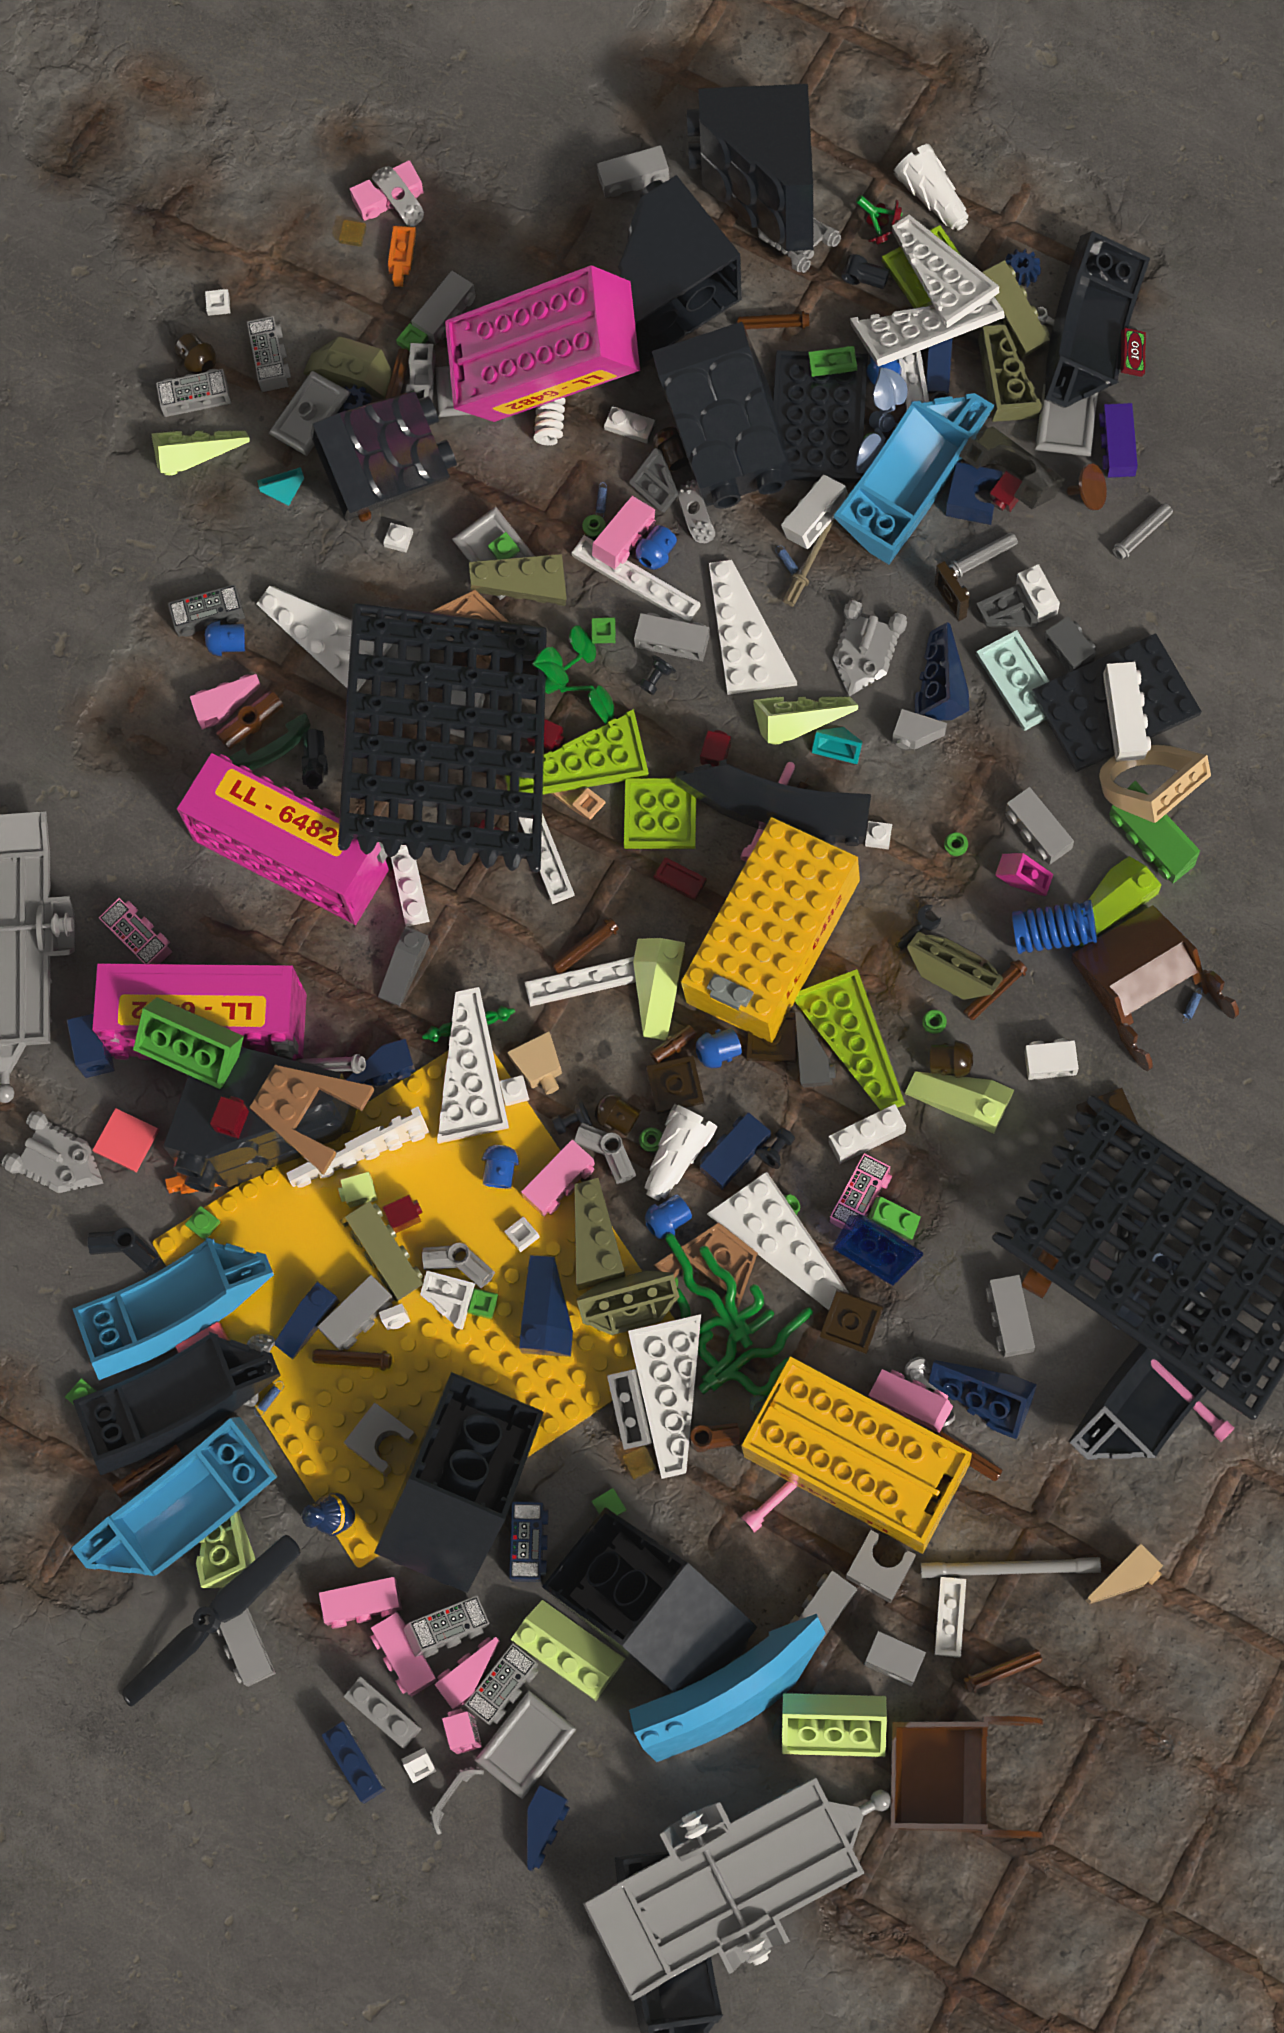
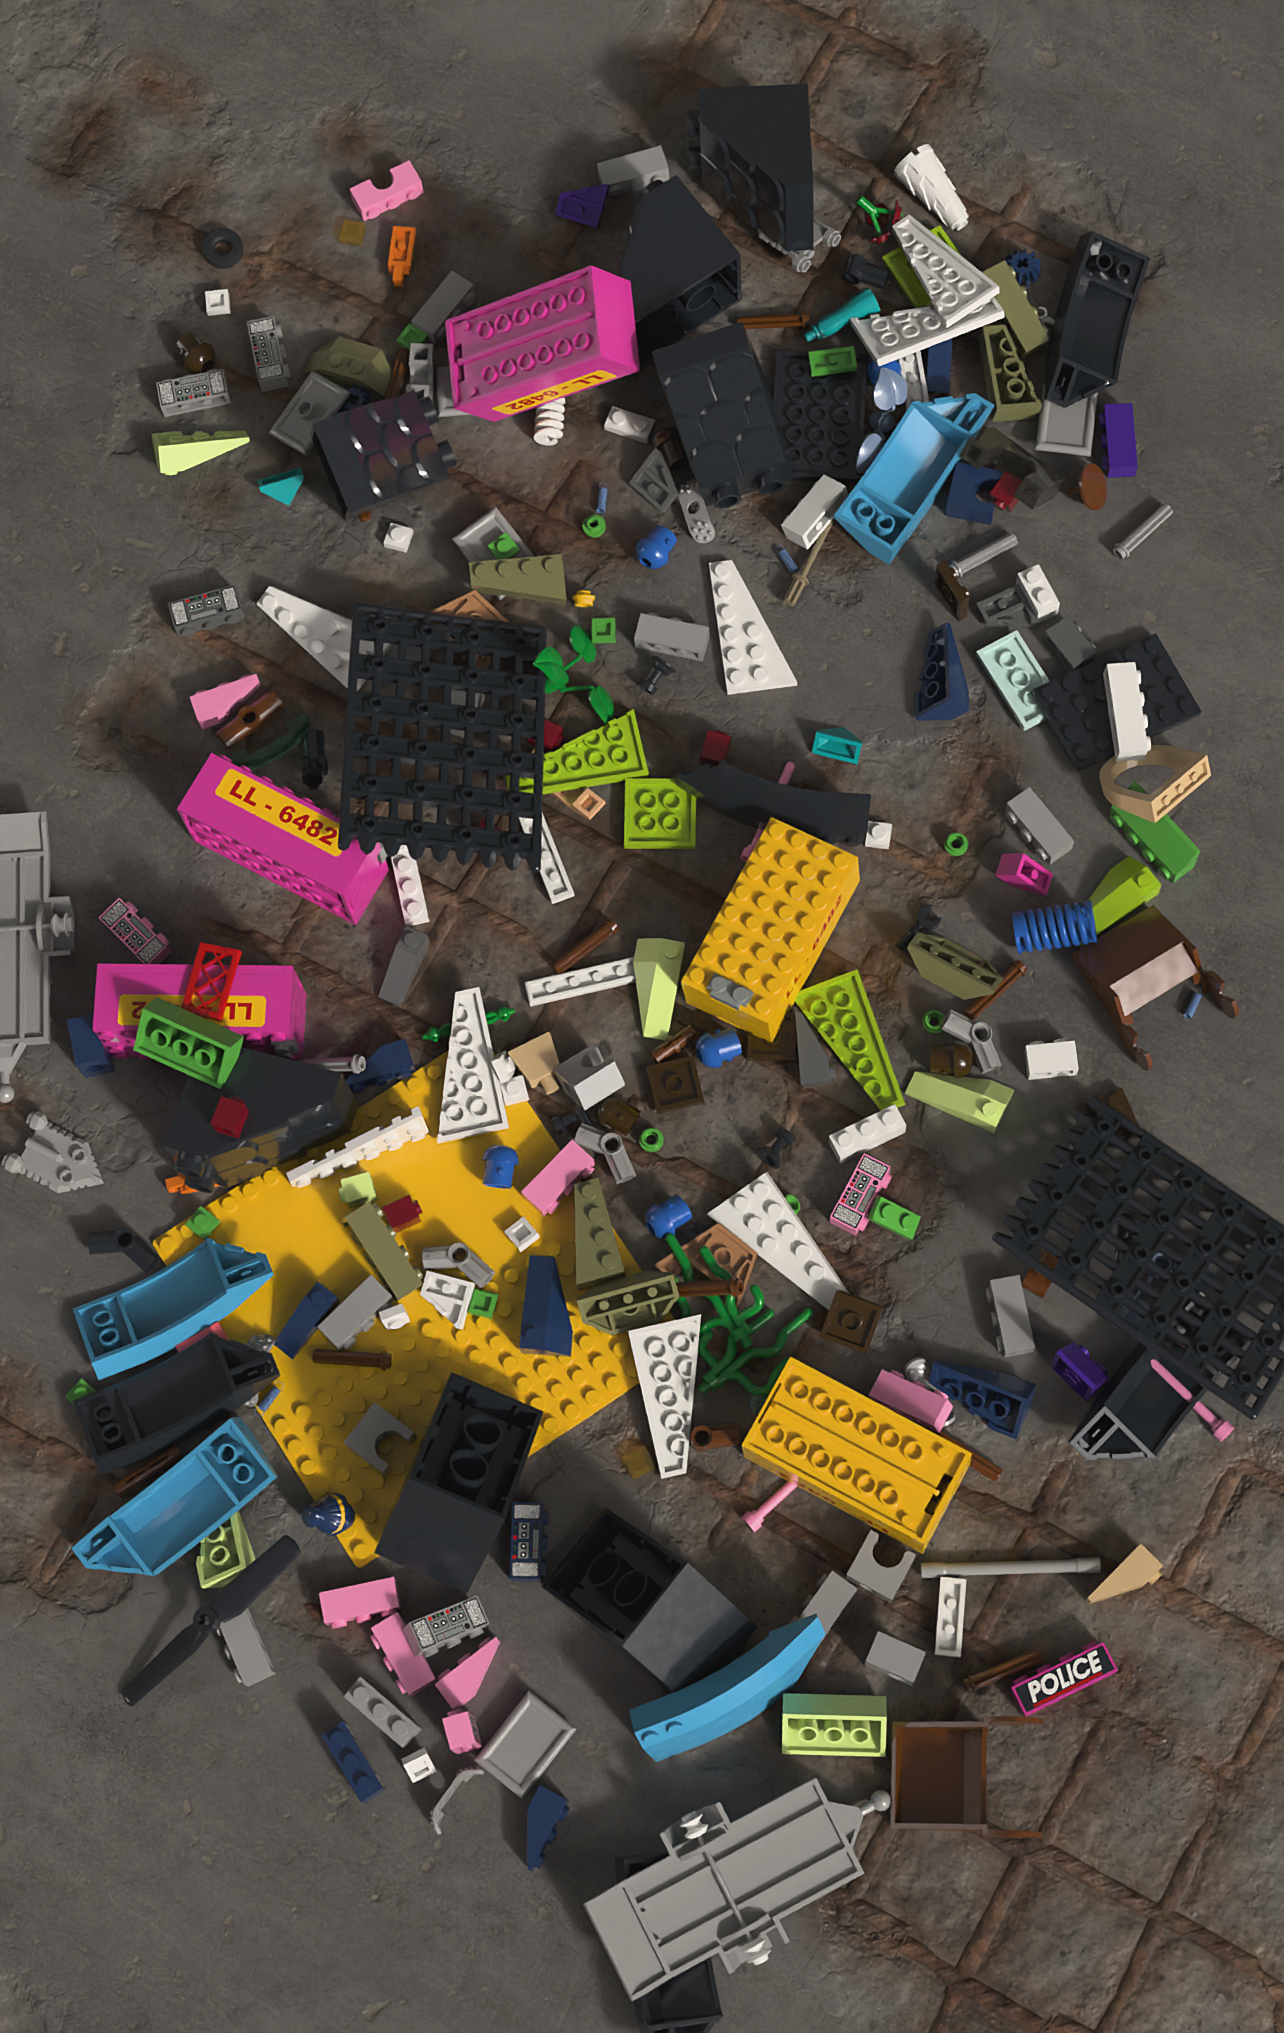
(125, 1140): coral tile -> none
(198, 967): none -> red window
(224, 638): blue piece -> none
(229, 259): none -> black tyre
(288, 1096): medium nougat wing -> none
(407, 207): light grey piece -> none
(502, 1685): brick -> none
(503, 1066): none -> white plate
(568, 1650): yellowish green slope -> none
(583, 205): none -> dark purple wing
(583, 599): none -> yellow plate
(588, 1077): none -> light grey piece
(609, 1500): bright green tile -> none
(623, 532): bright pink brick -> none
(630, 1409): light grey brick -> none
(640, 583): white tile -> none
(678, 1147): white cone -> none
(680, 878): dark red tile -> none
(709, 1288): none -> reddish brown axle
(734, 1150): dark blue brick -> none
(790, 719): yellowish green wedge -> none
(858, 305): none -> teal piece
(865, 647): light grey shield -> none
(876, 1248): clear blue slope -> none
(917, 730): light grey slope -> none
(964, 1028): none -> light grey piece
(1063, 1679): none -> brick
(1079, 1370): none -> dark purple slope
(1133, 352): dark red tile -> none

